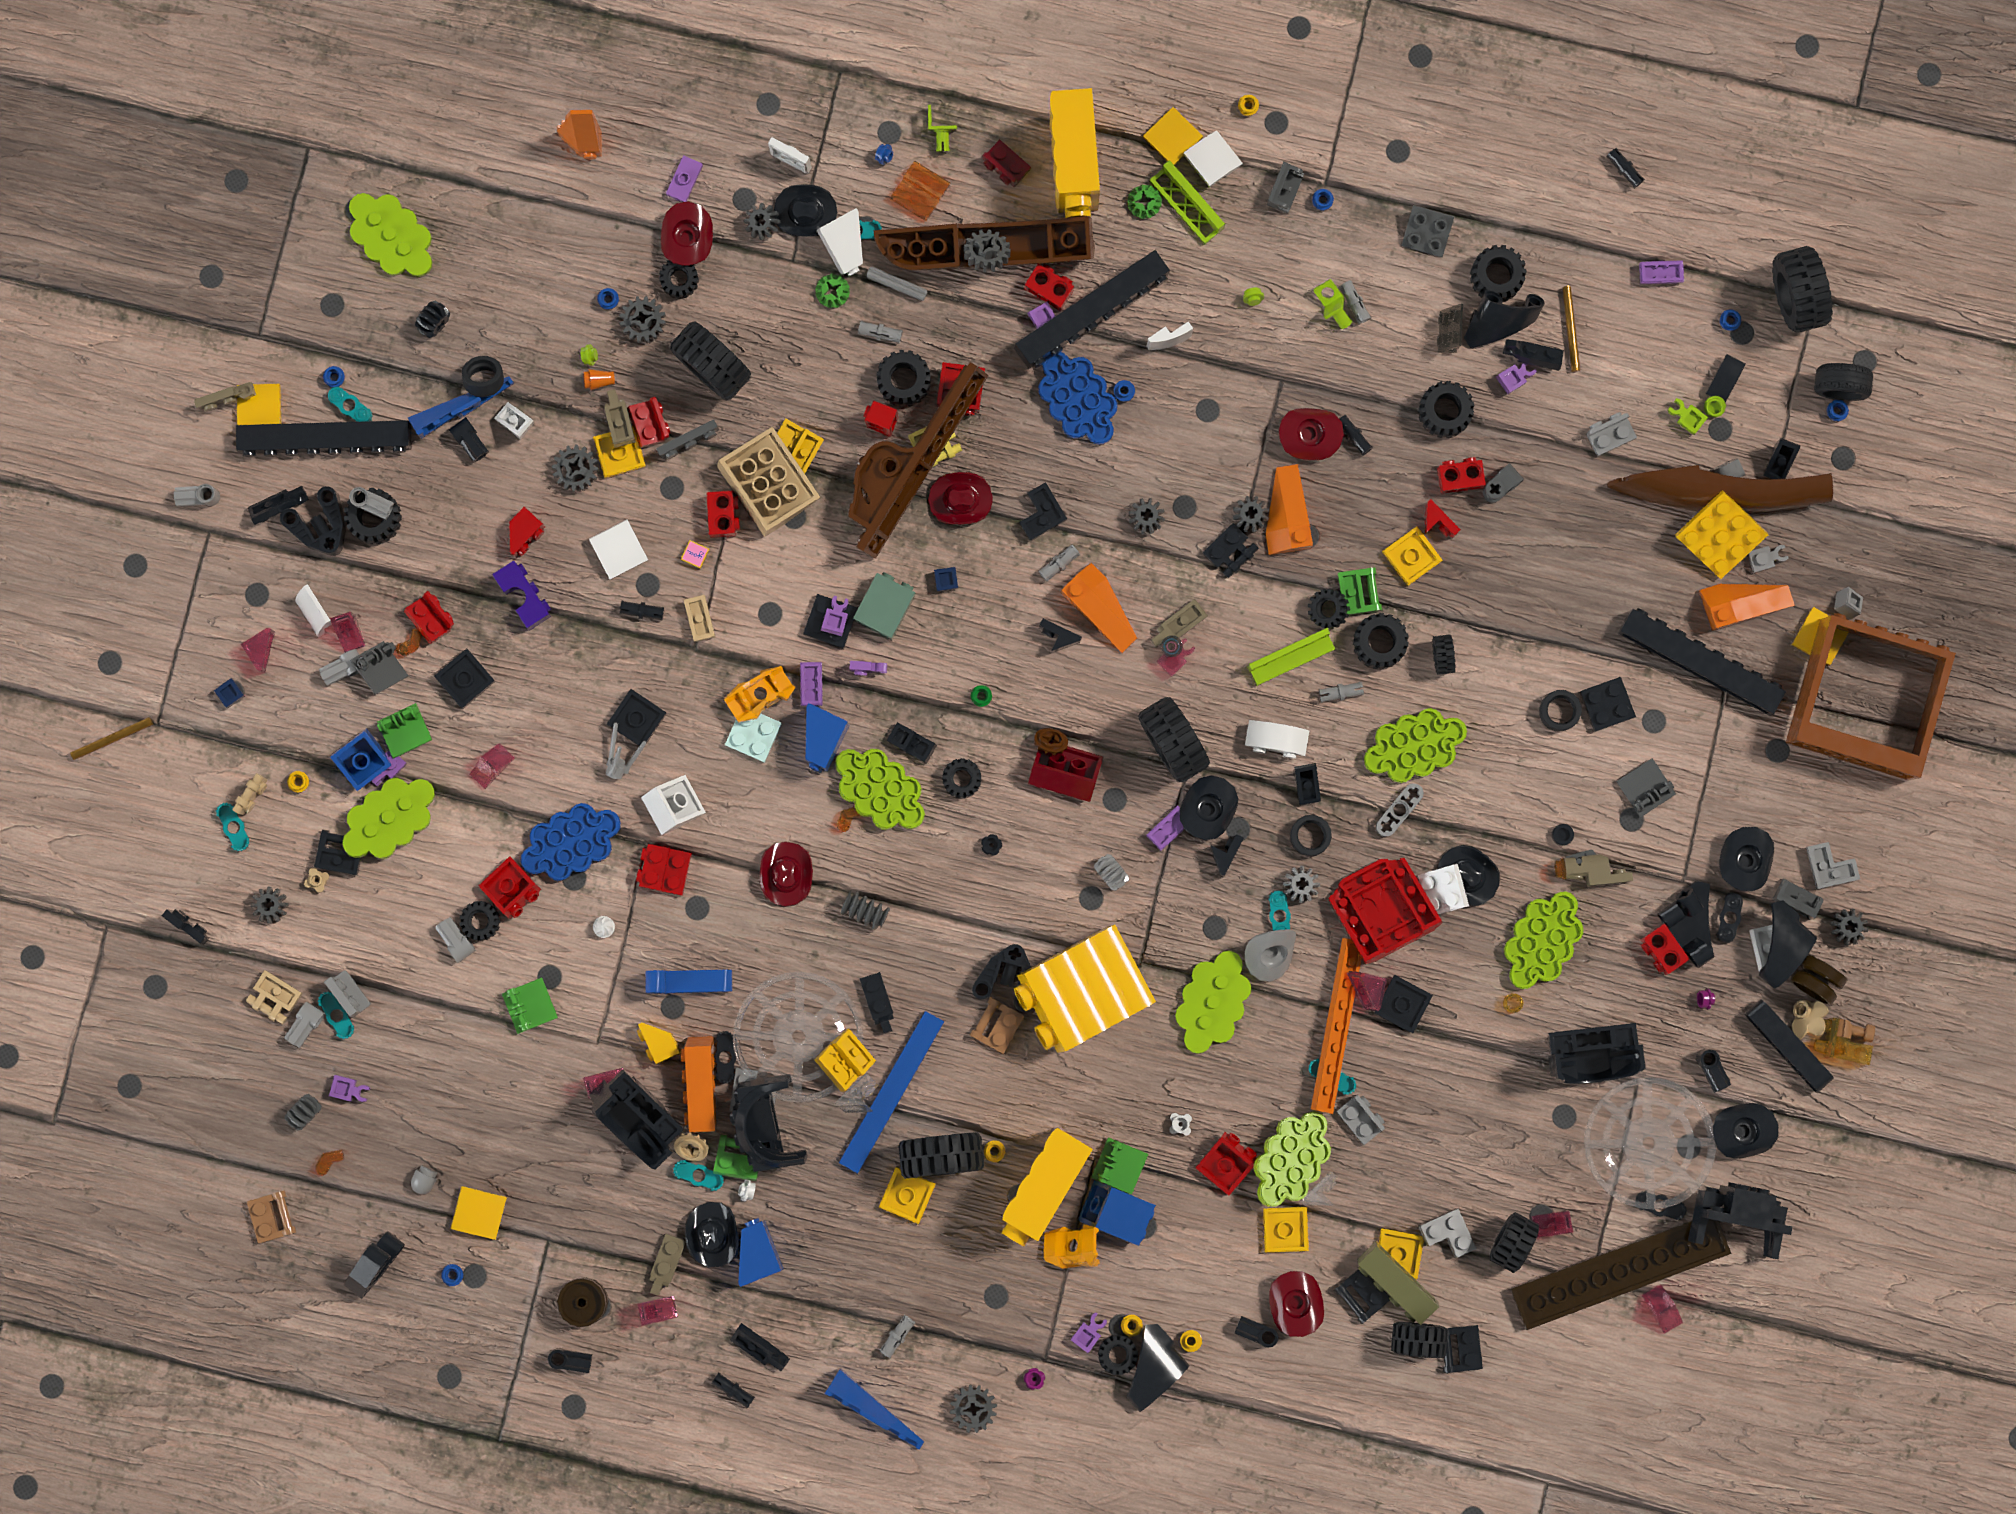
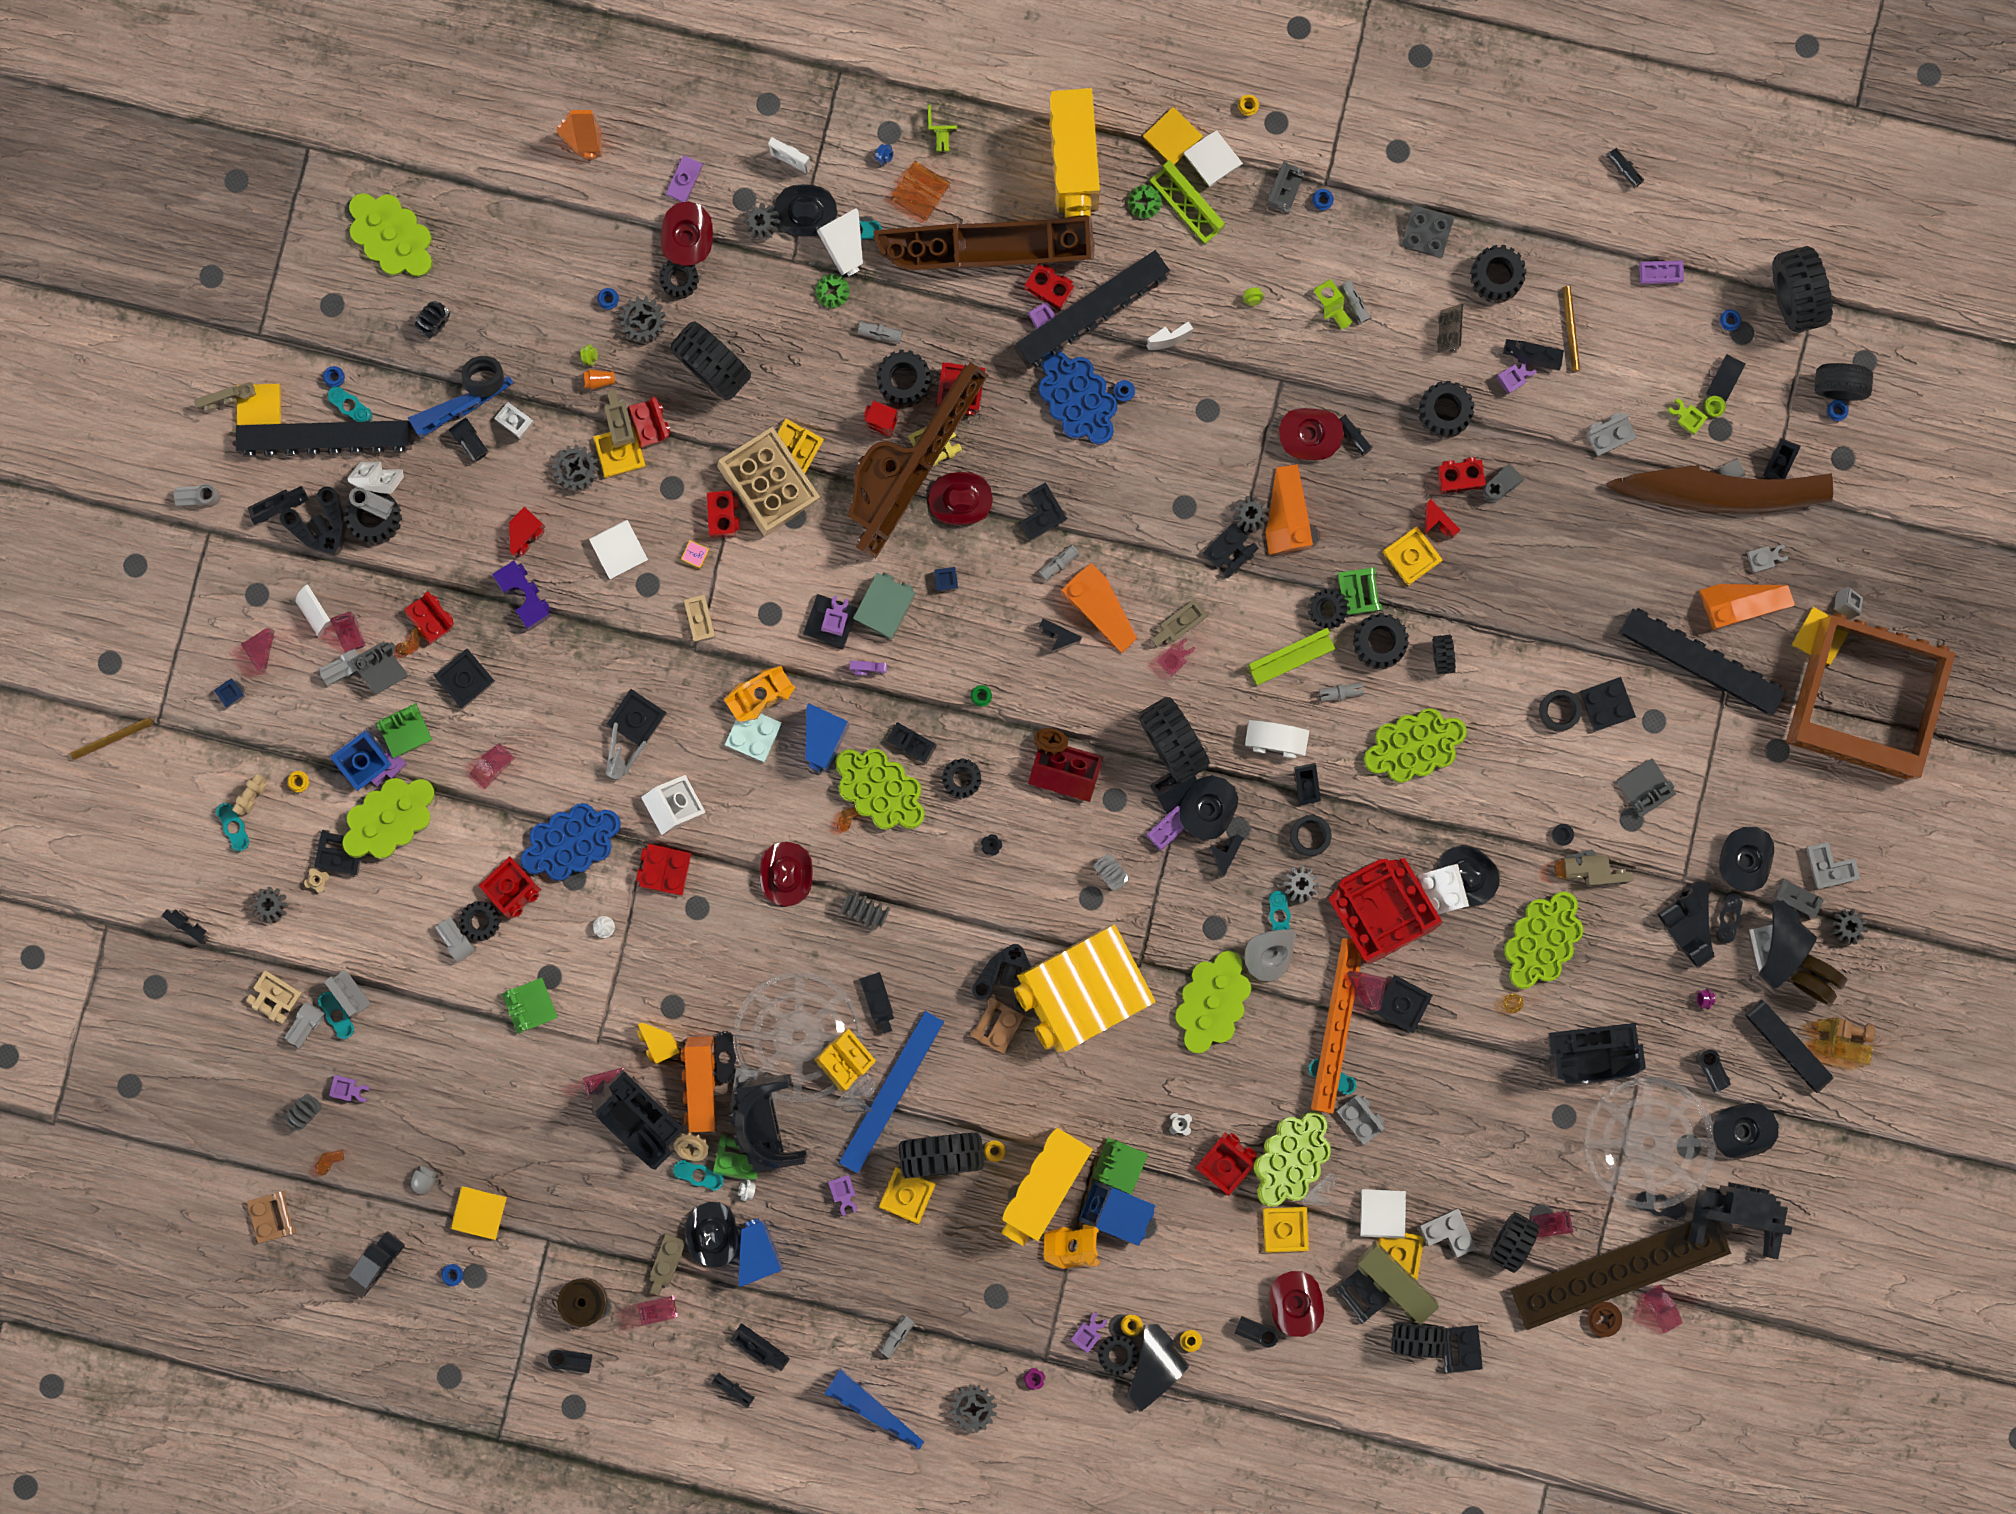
(372, 477): none -> white slope
(641, 610): black pin -> none
(688, 440): dark grey plate -> none
(688, 981): blue beam -> none
(811, 683): medium lavender plate -> none
(842, 1191): none -> medium lavender plate
(897, 283): light grey axle -> none
(987, 251): dark grey gear -> none
(1005, 163): dark red bracket -> none
(1140, 510): dark grey gear -> none
(1170, 792): none -> black panel
(1171, 646): clear smoke tile -> none
(1383, 1213): none -> white slope
(1414, 801): light grey beam -> none
(1497, 321): black panel -> none
(1614, 1321): none -> reddish brown gear
(1668, 945): red brick -> none
(1721, 534): yellow plate -> none
(1811, 1020): tan plate -> none

